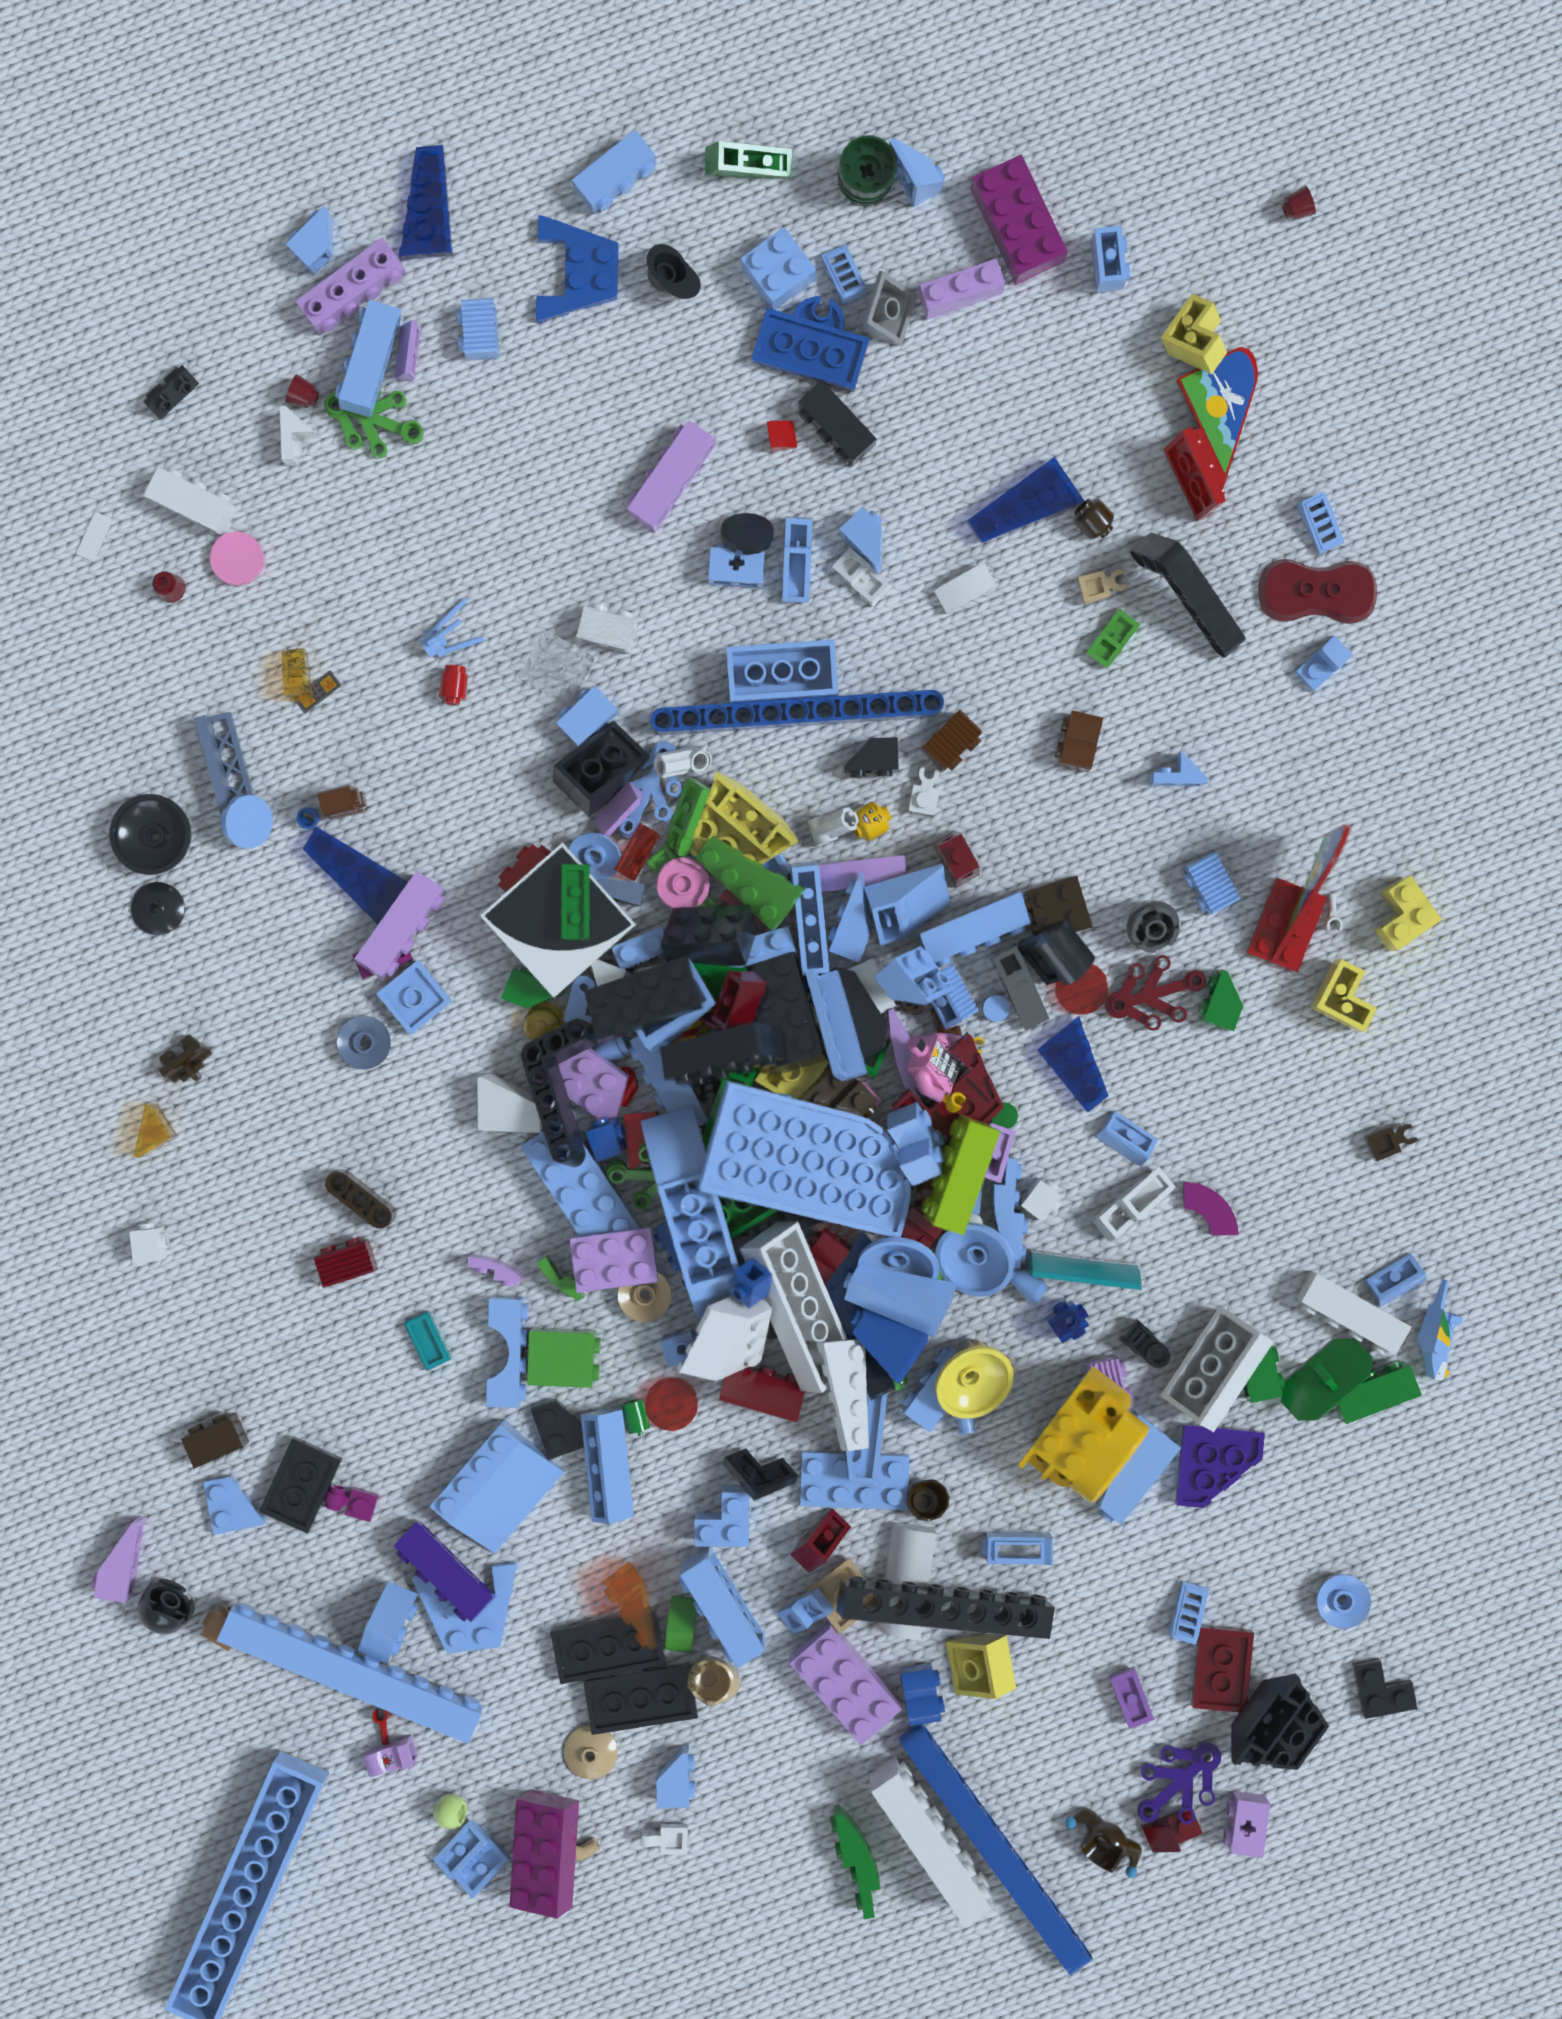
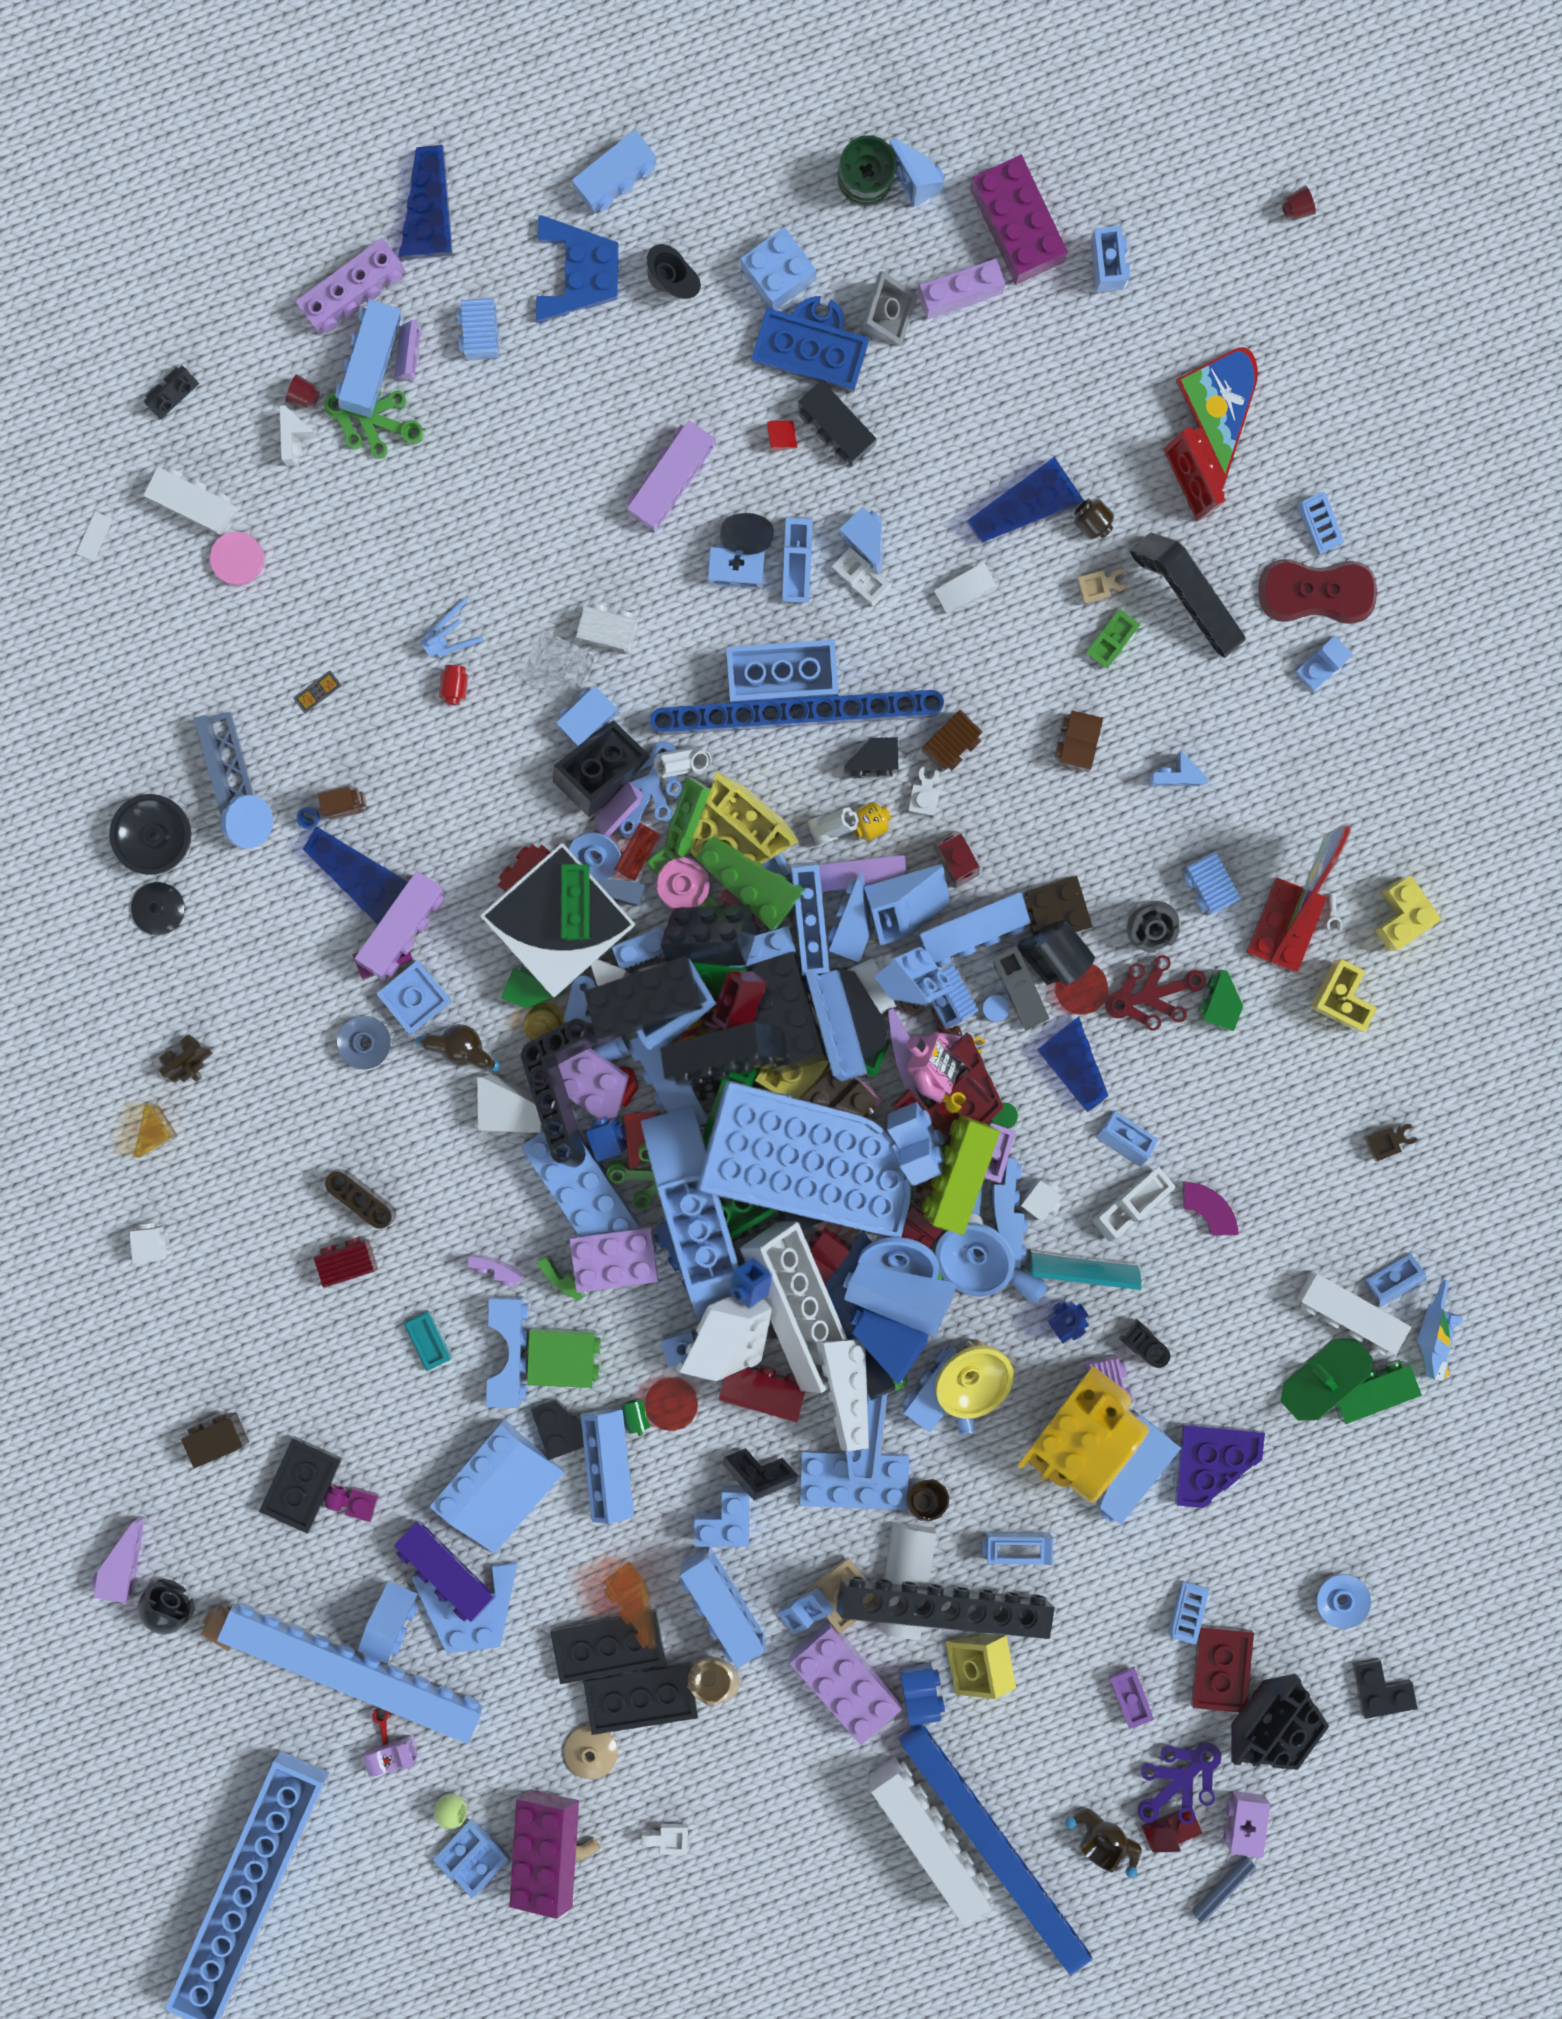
(168, 586): dark red hat -> none
(229, 1506): light blue wing -> none
(296, 675): clear yellow leg -> none
(314, 241): light blue slope -> none
(459, 1046): none -> dark brown piece
(645, 1309): tan dish -> none
(674, 1782): light blue slope -> none
(680, 1624): bright green slope -> none
(747, 161): slope -> none
(820, 1541): dark red slope -> none
(853, 293): light blue slope -> none
(858, 1856): green slope -> none
(1192, 335): light yellow brick -> none
(1216, 1369): white brick -> none
(1224, 1889): none -> sand blue axle
(1266, 1380): green slope -> none

